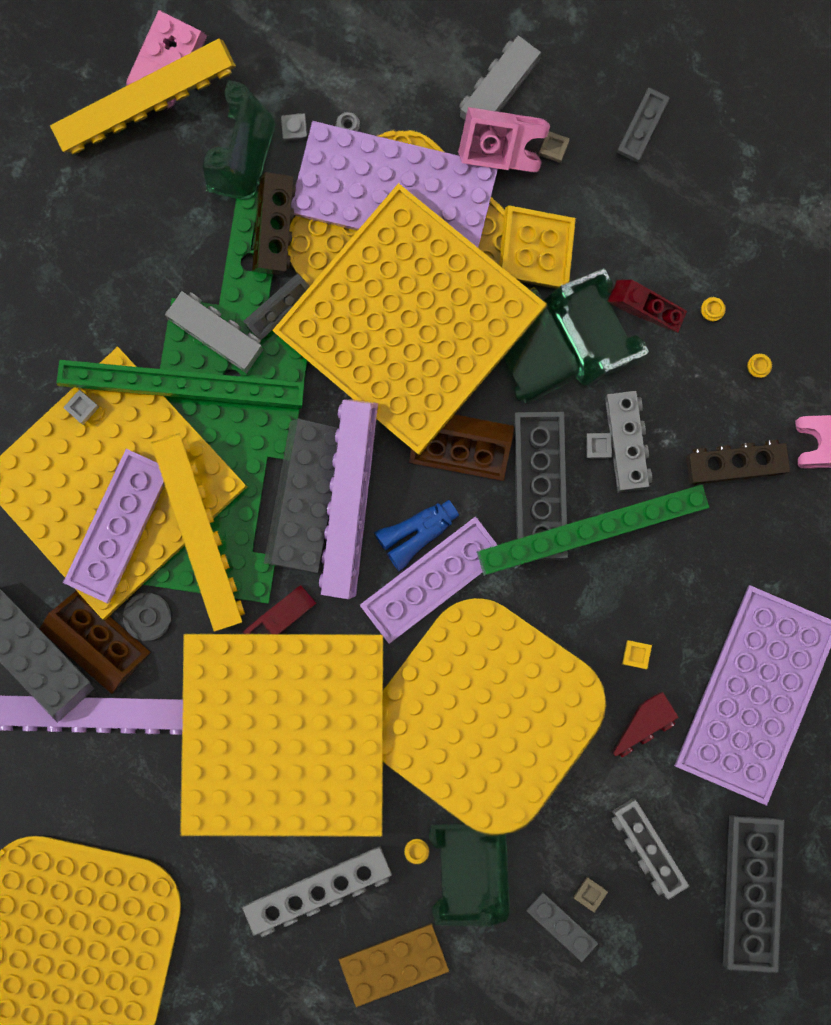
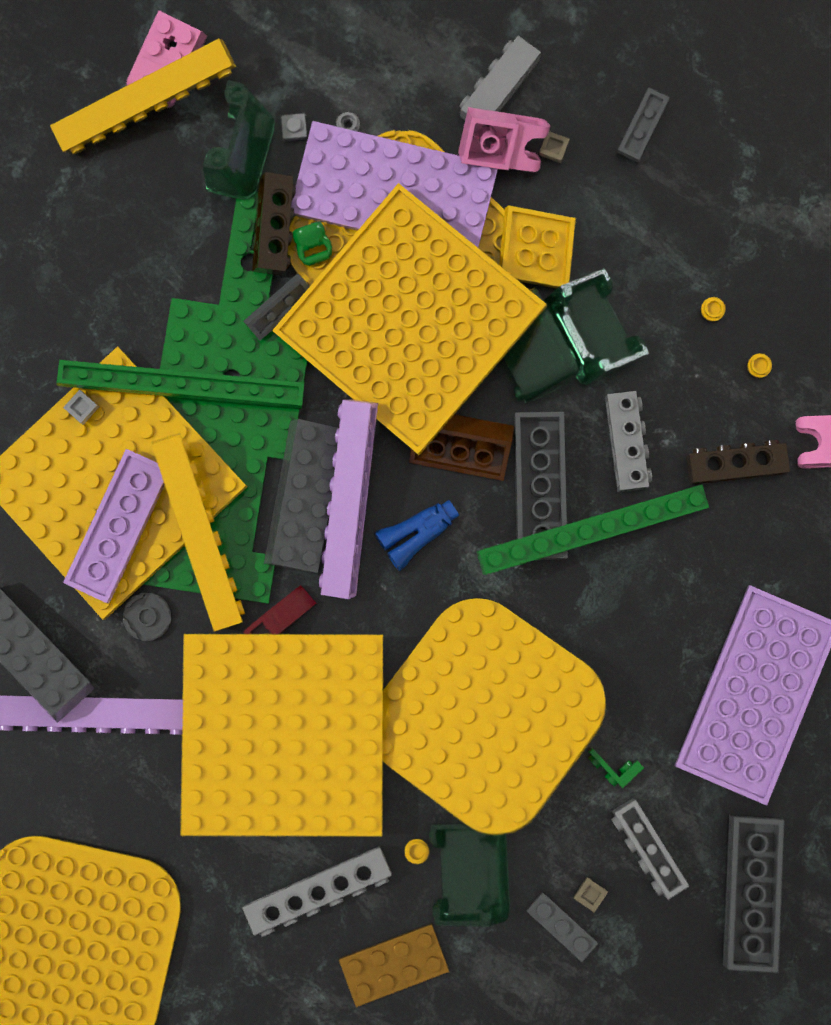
(94, 644): reddish brown slope -> none
(214, 331): light grey brick -> none
(311, 237): none -> green piece
(428, 581): lavender plate -> none
(598, 445): light grey plate -> none
(628, 769): none -> green bracket
(636, 654): yellow plate -> none
(646, 304): dark red slope -> none
(648, 718): dark red slope -> none

